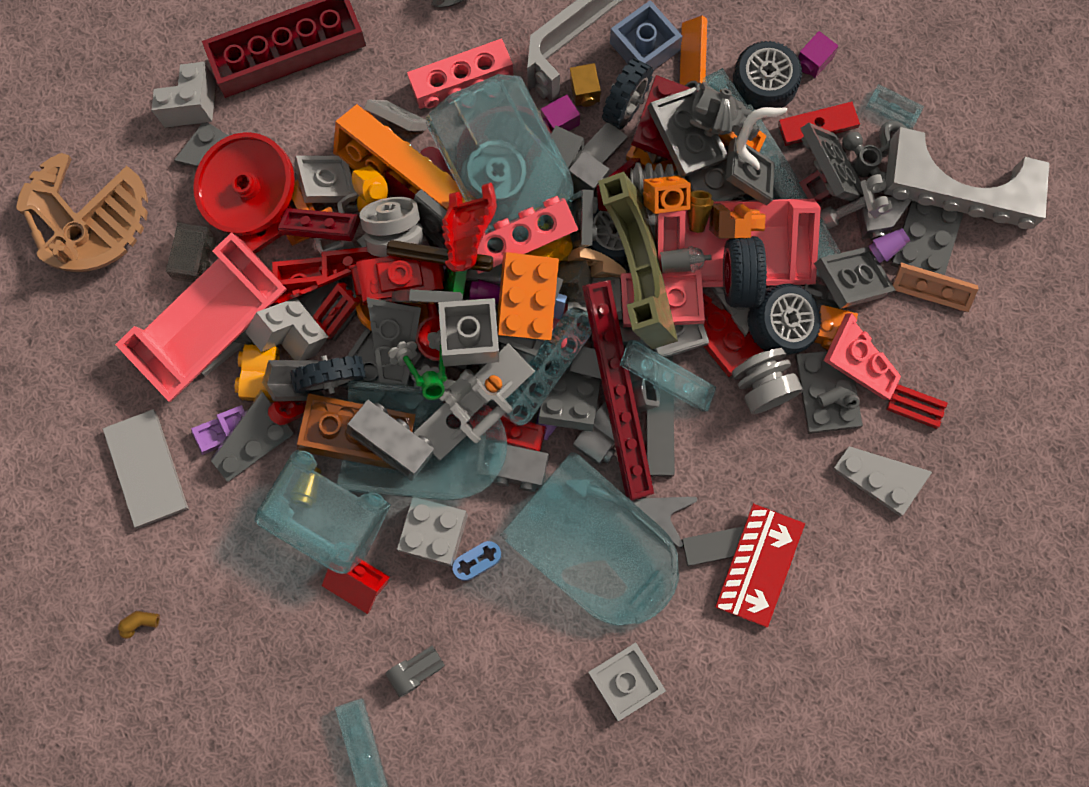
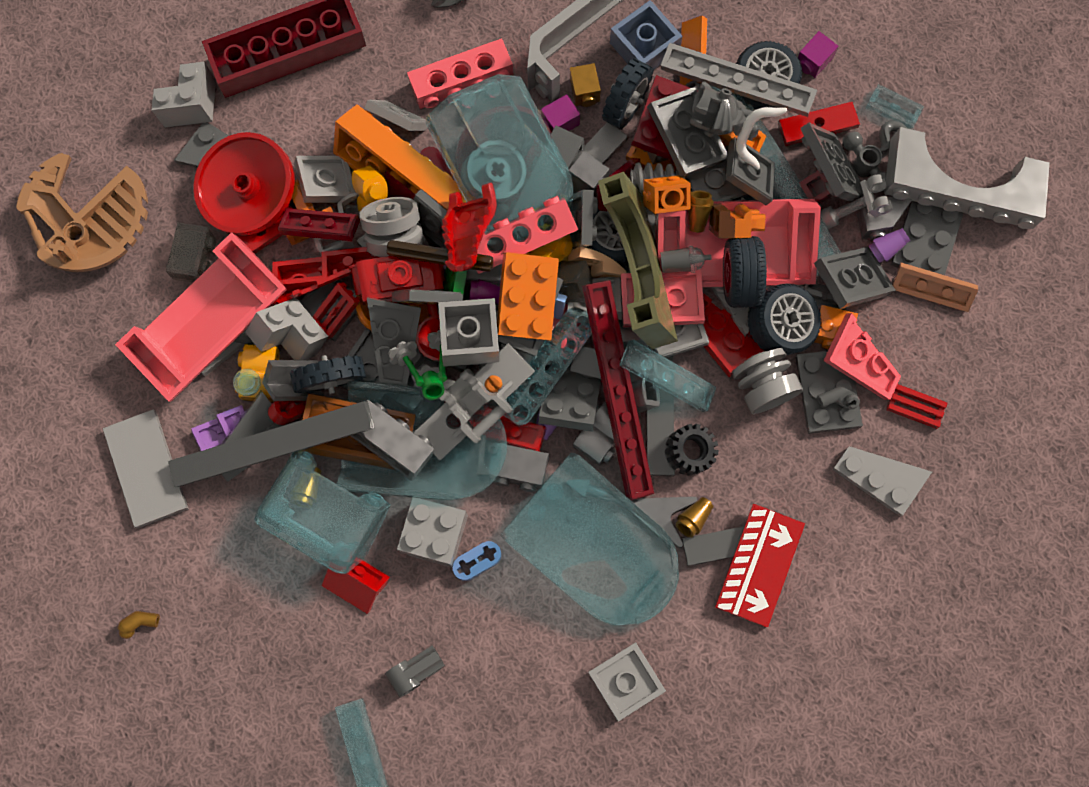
(247, 382): none -> clear light blue plate
(271, 444): none -> dark grey tile
(693, 518): none -> pearl gold cone
(704, 442): none -> black tyre
(738, 79): none -> light grey plate

